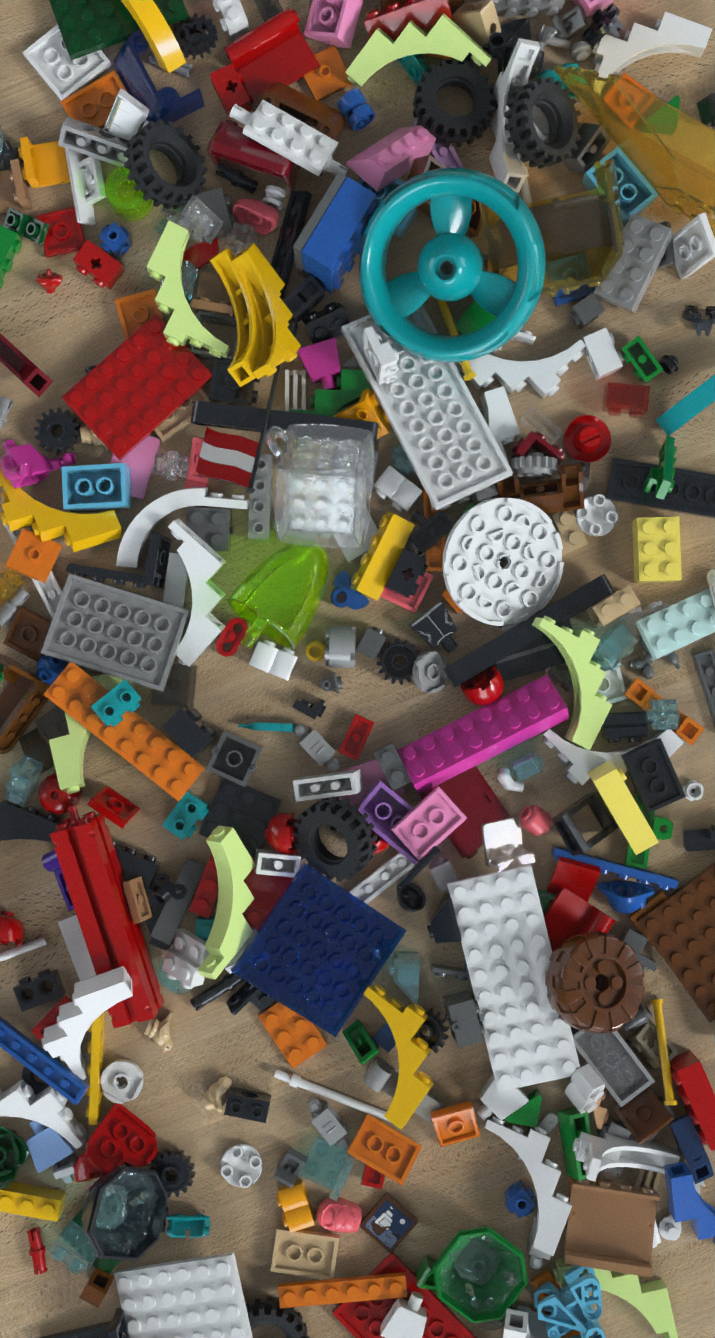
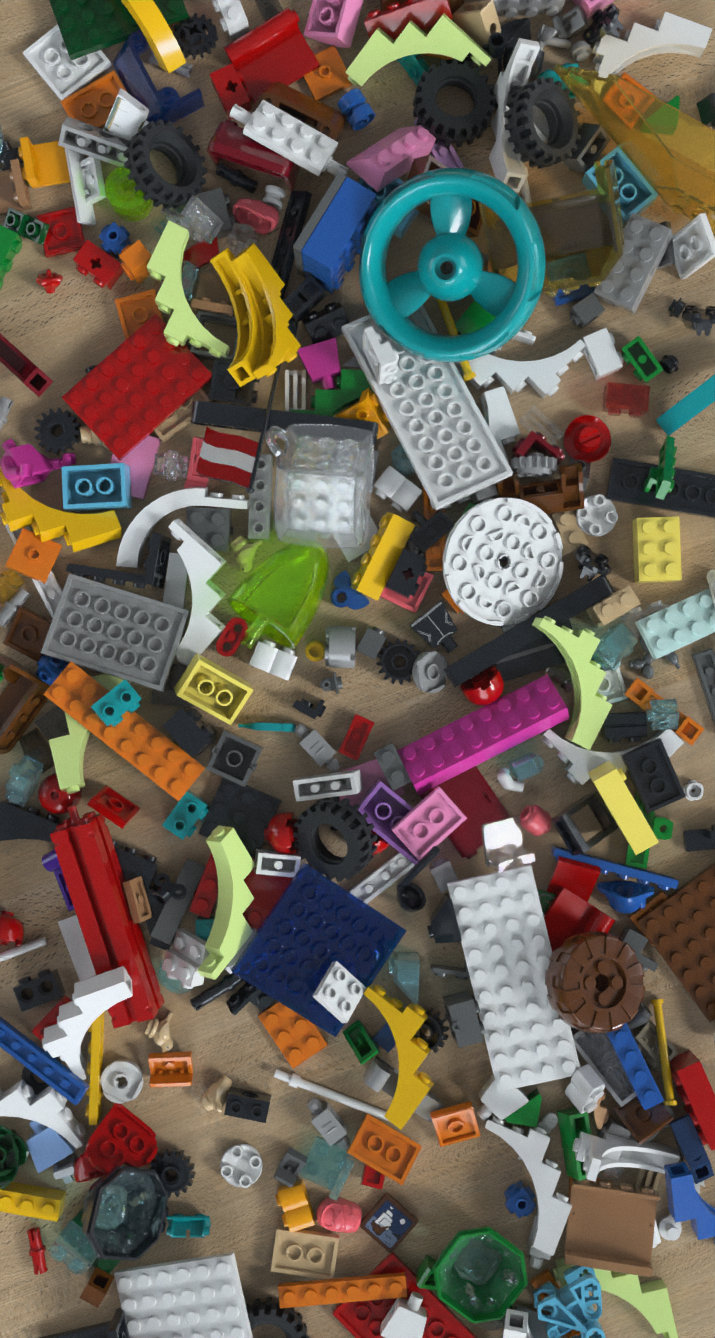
(135, 261): none -> orange brick
(171, 1069): none -> orange bracket
(213, 689): none -> light yellow brick
(244, 552): none -> animal
(339, 992): none -> white plate
(591, 563): none -> black plate
(635, 1067): none -> blue brick
(676, 307): none -> black plate

